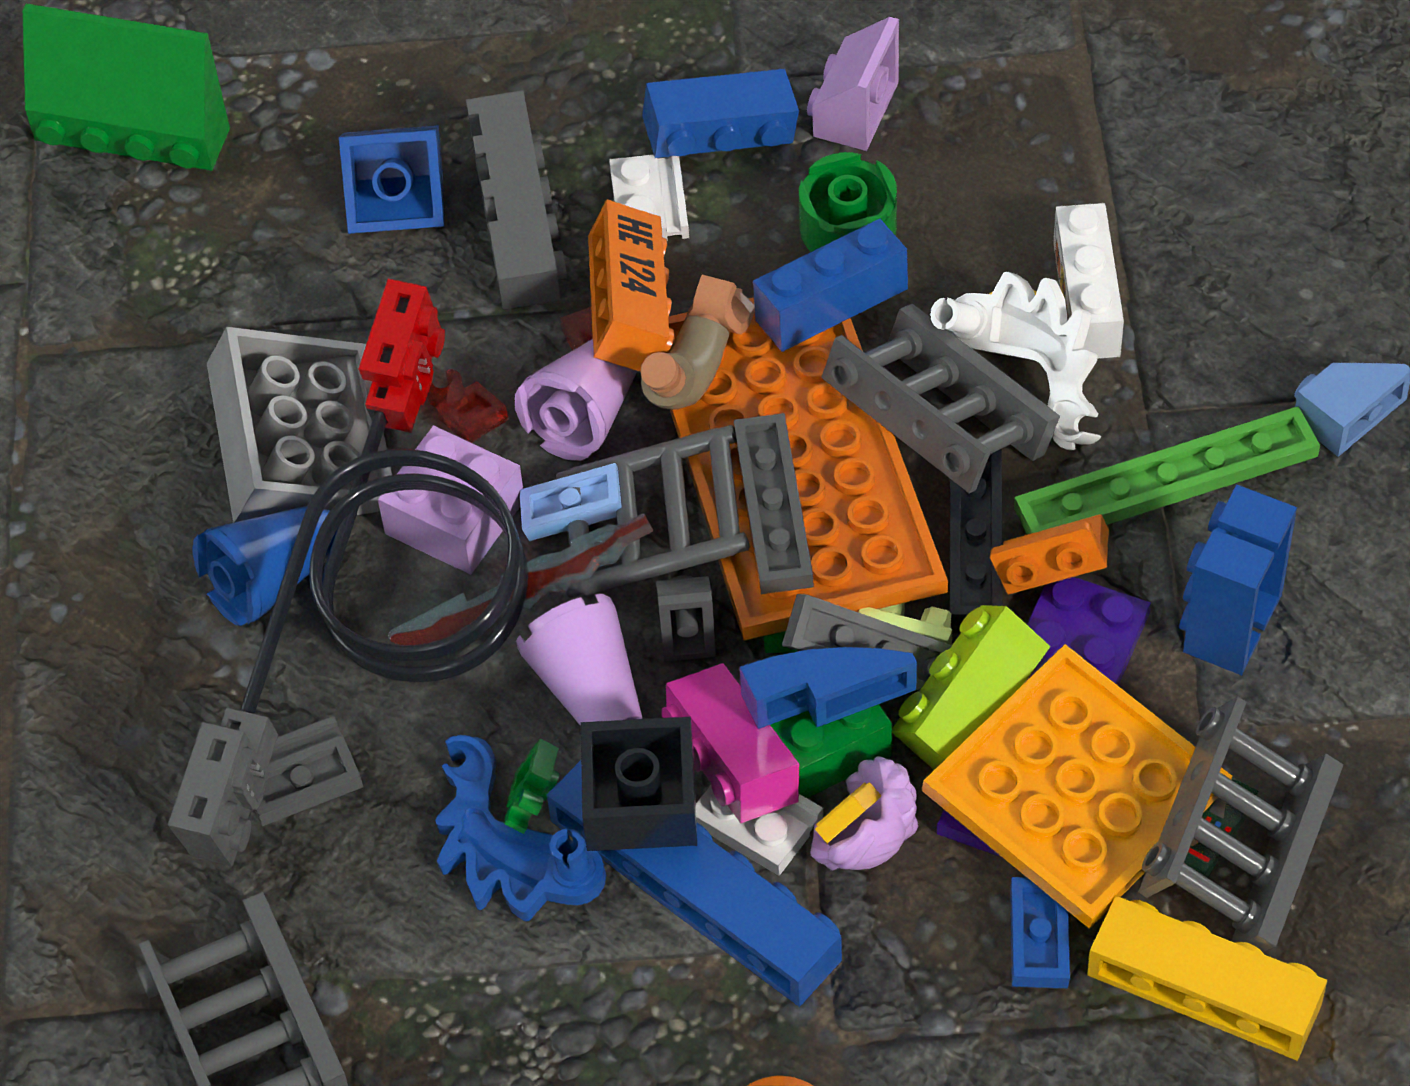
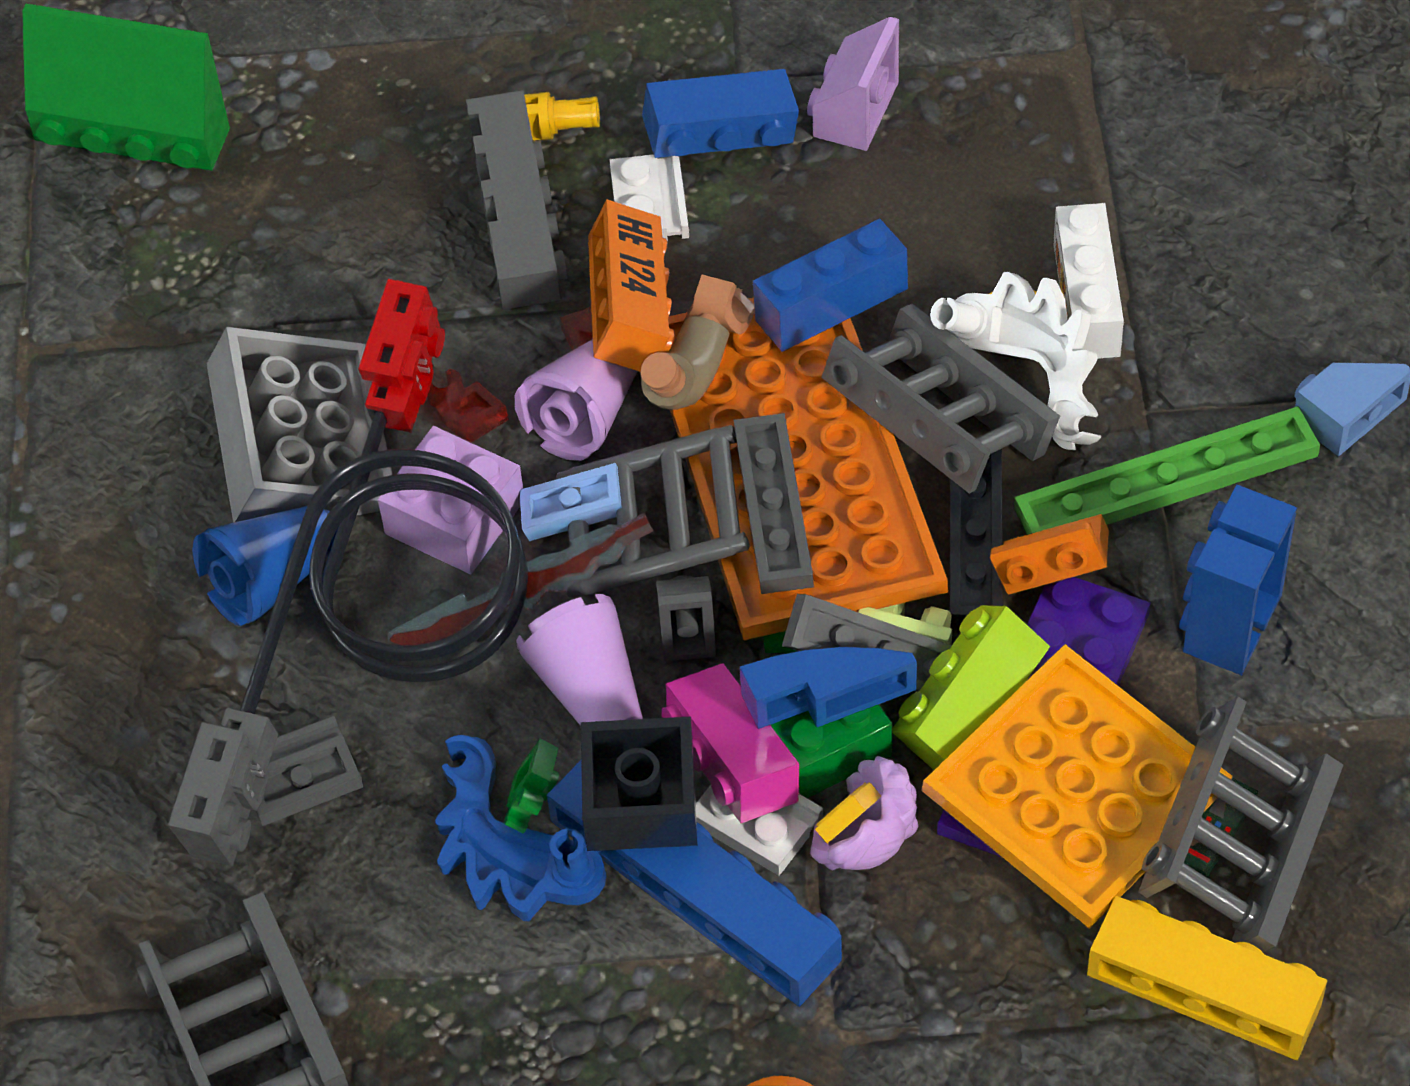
(392, 179): blue slope -> none
(550, 115): none -> yellow arm
(844, 196): green brick -> none
(1038, 937): blue plate -> none

